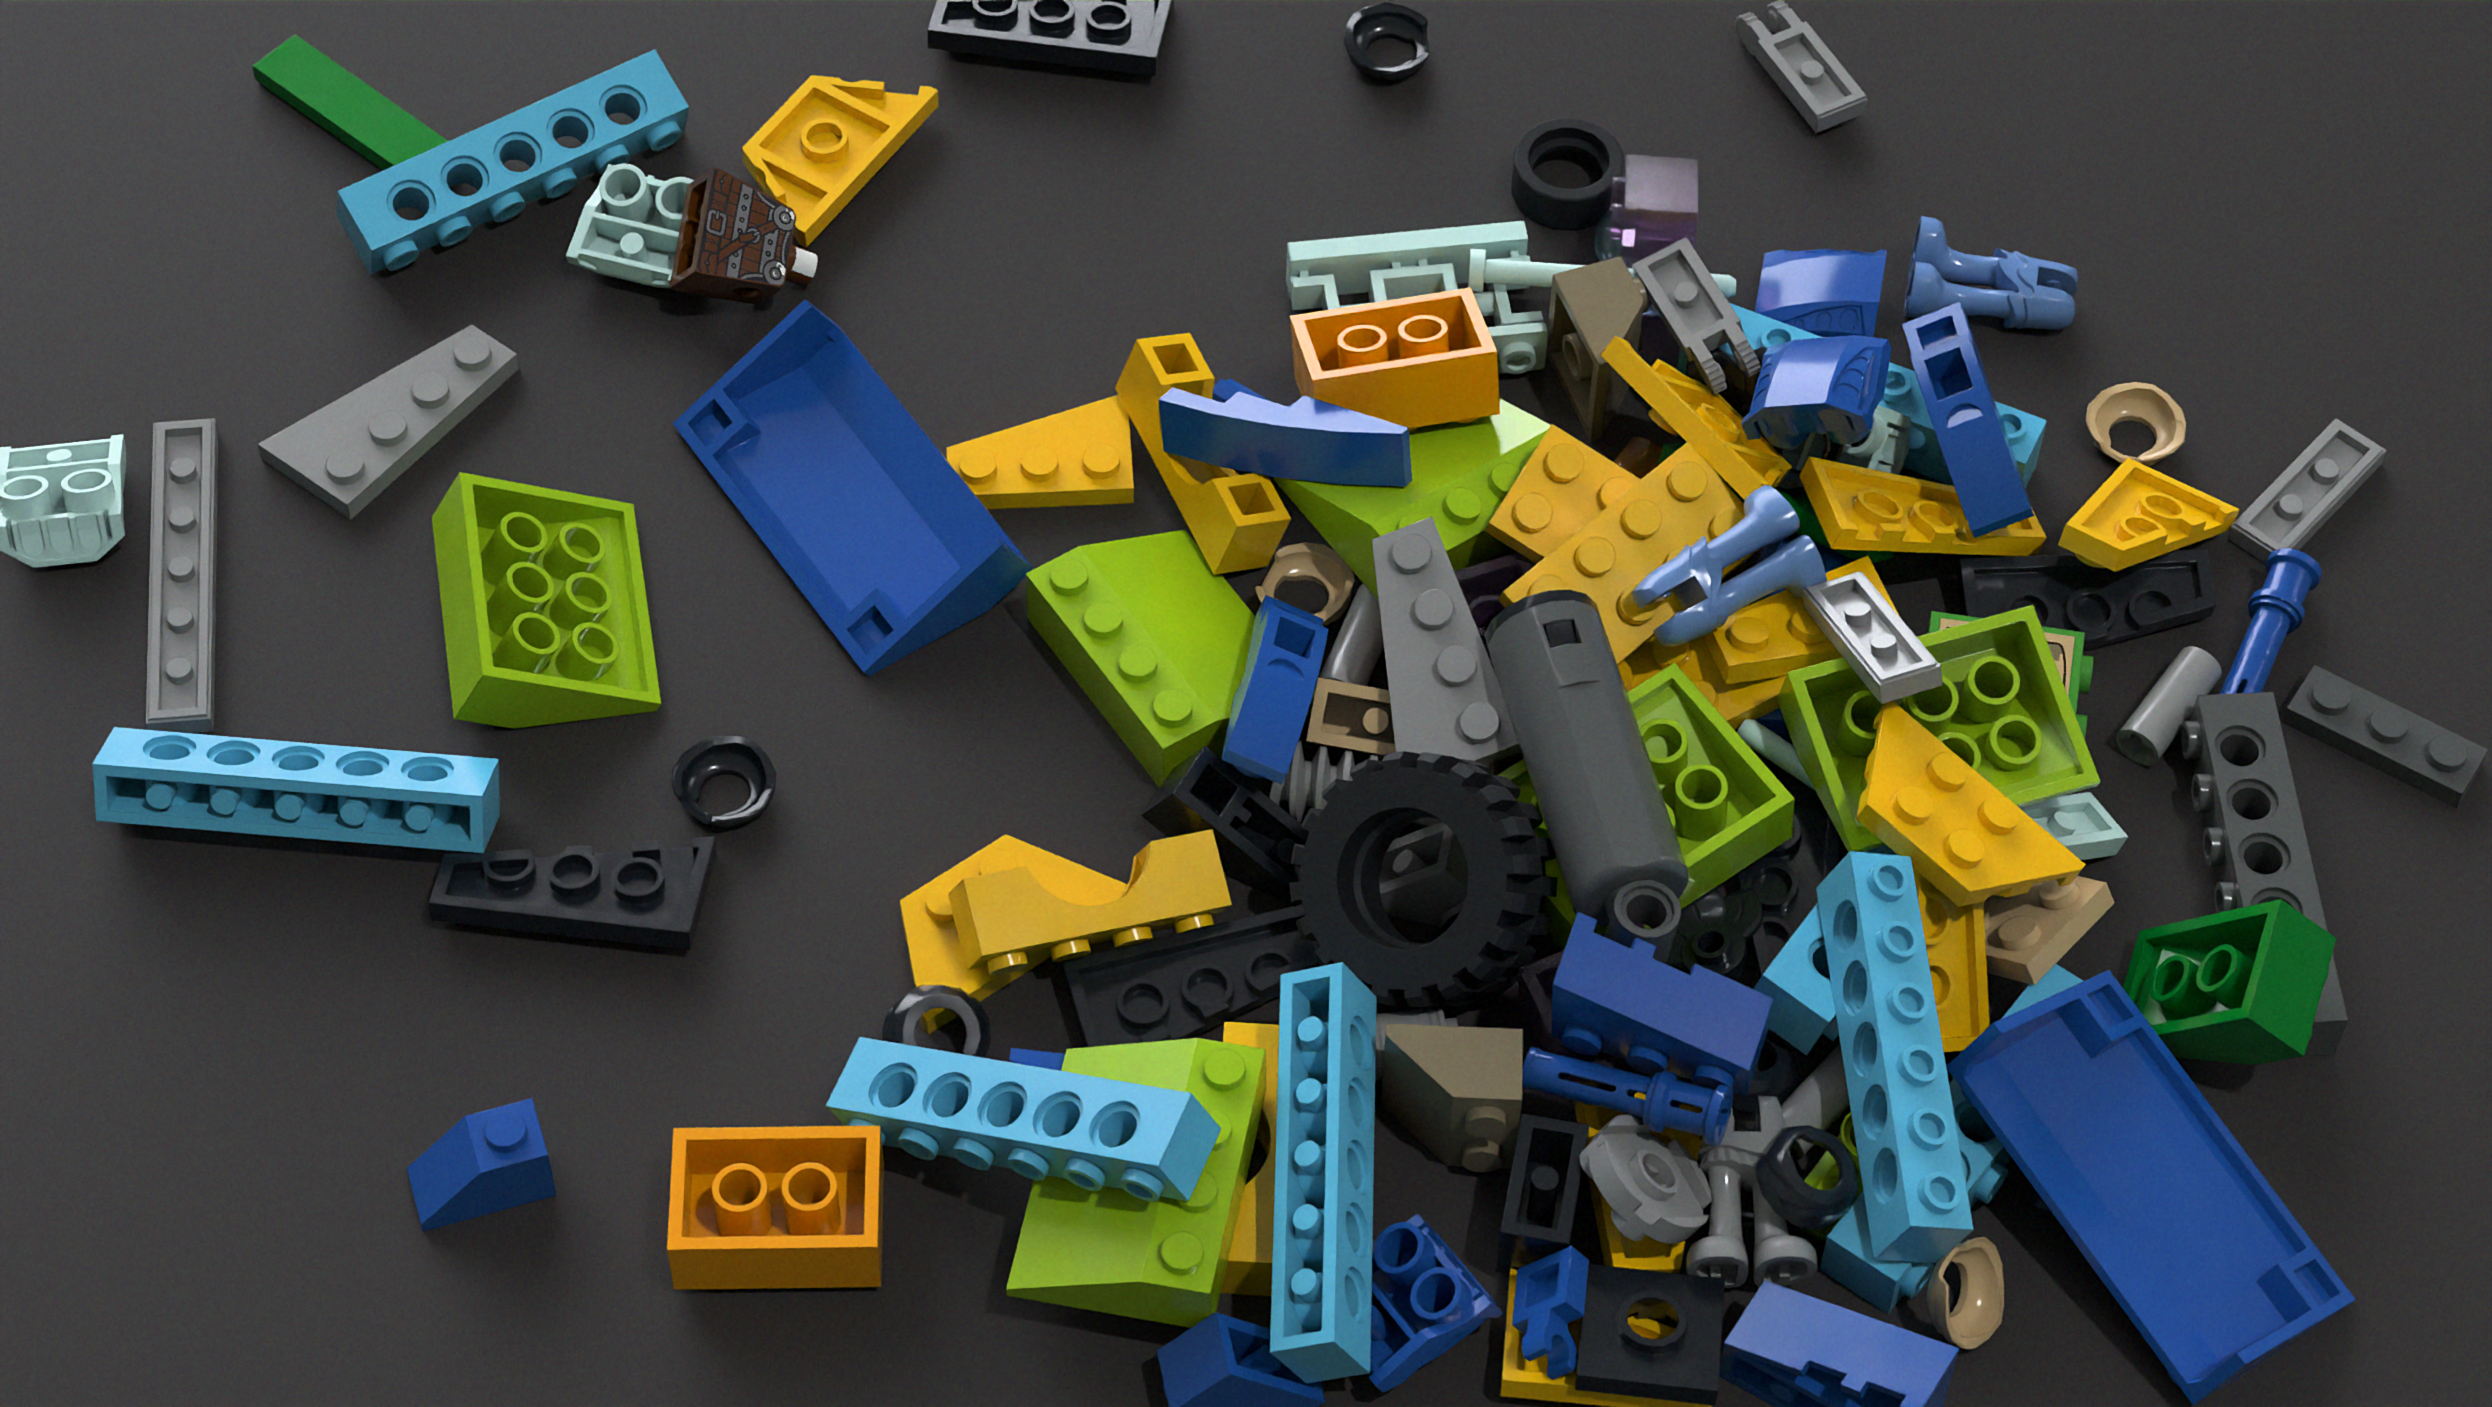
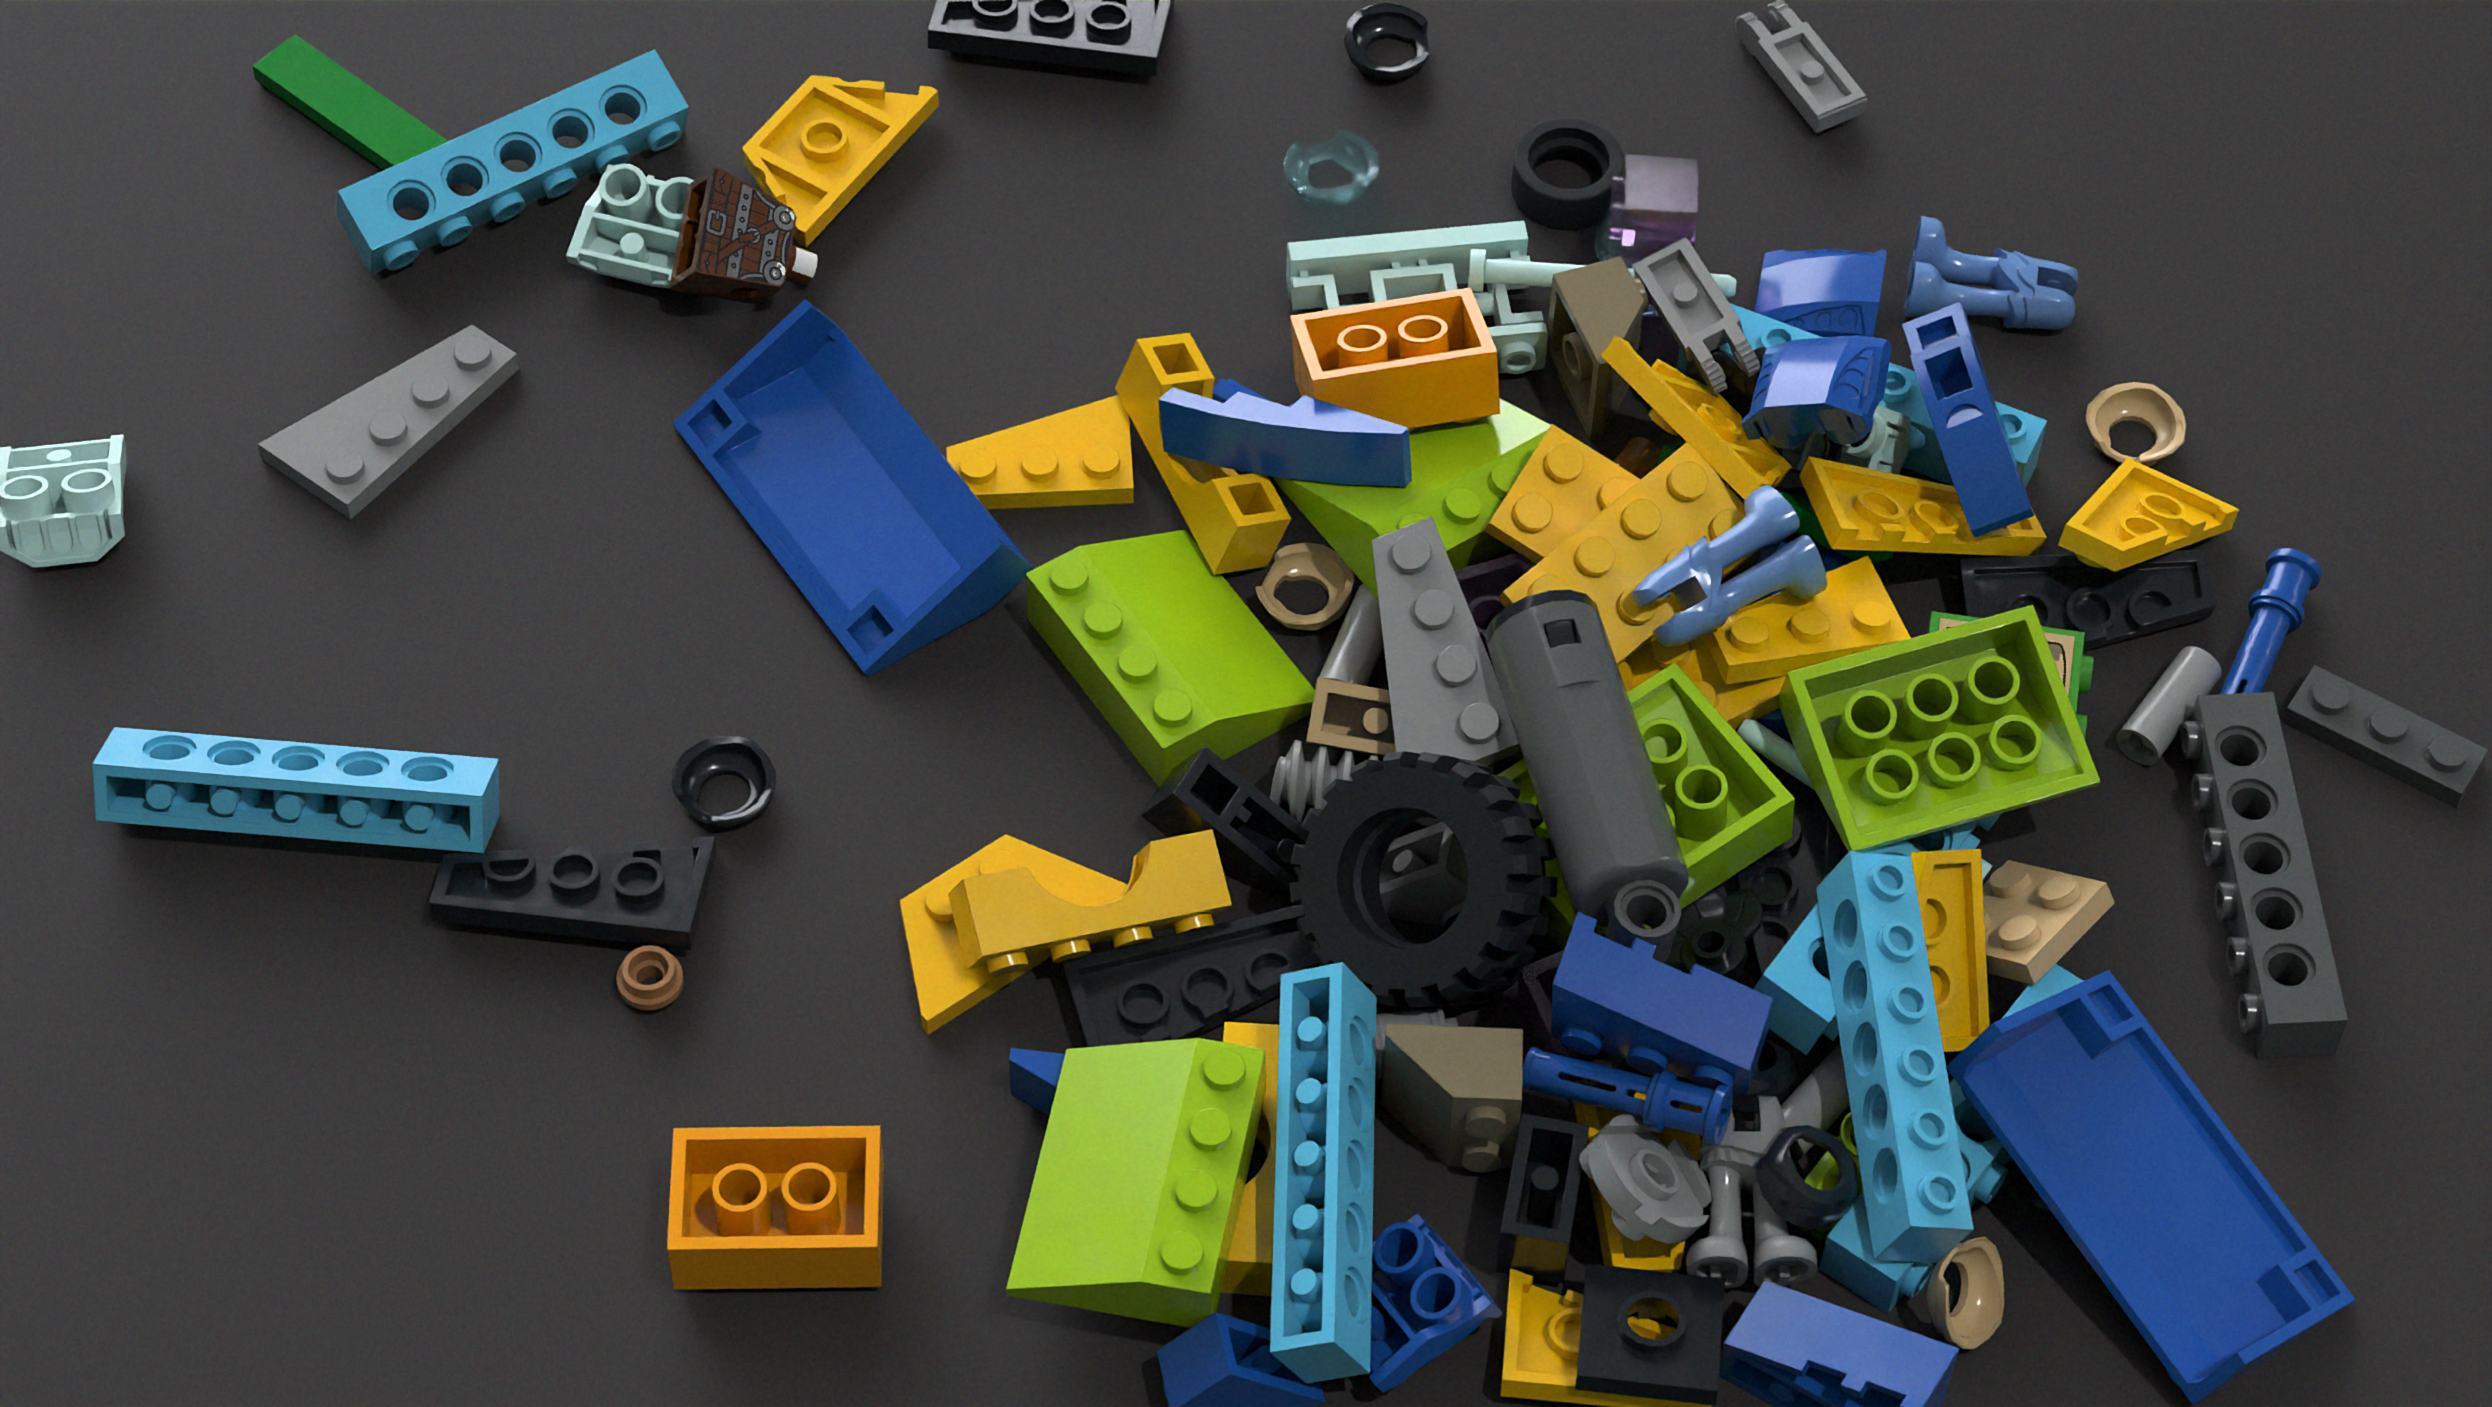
(182, 577): light grey tile -> none
(482, 1167): blue slope -> none
(542, 605): lime slope -> none
(650, 963): none -> medium nougat plate
(903, 1016): black piece -> none
(1027, 1119): medium azure brick -> none
(1274, 690): blue slope -> none
(1348, 151): none -> clear light blue piece
(1546, 1300): blue plate -> none
(1872, 637): light grey tile -> none
(1952, 819): yellow wing -> none
(2079, 825): light aqua plate -> none
(2232, 983): green slope -> none
(2307, 492): light grey tile -> none

